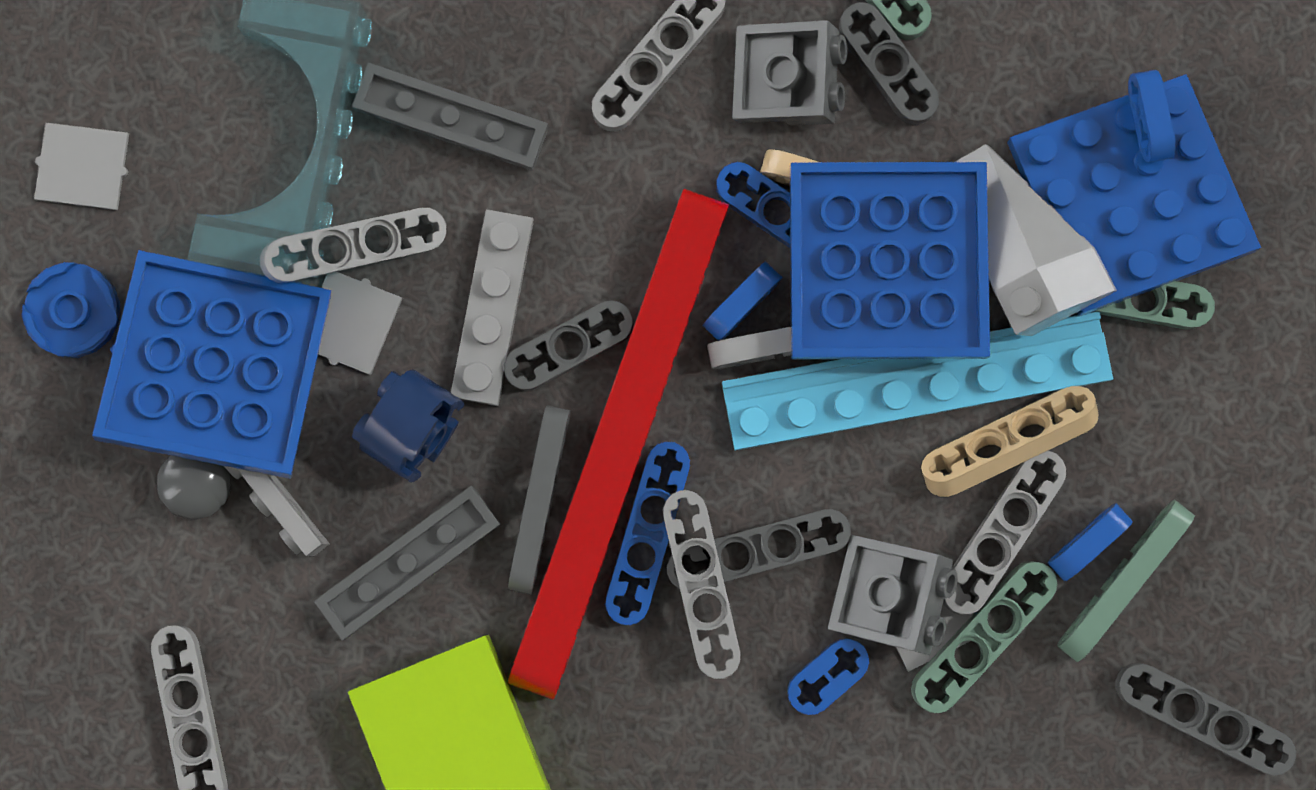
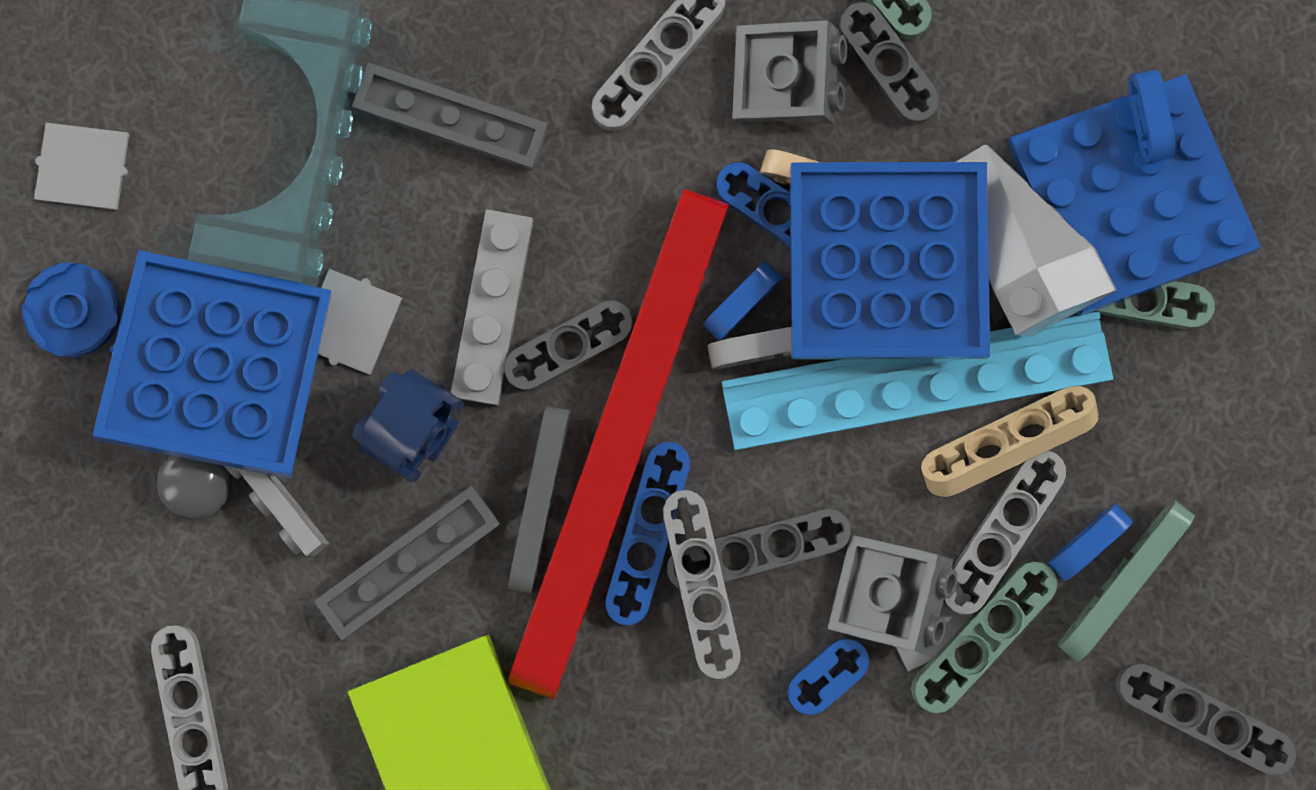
(354, 246): light grey beam -> none

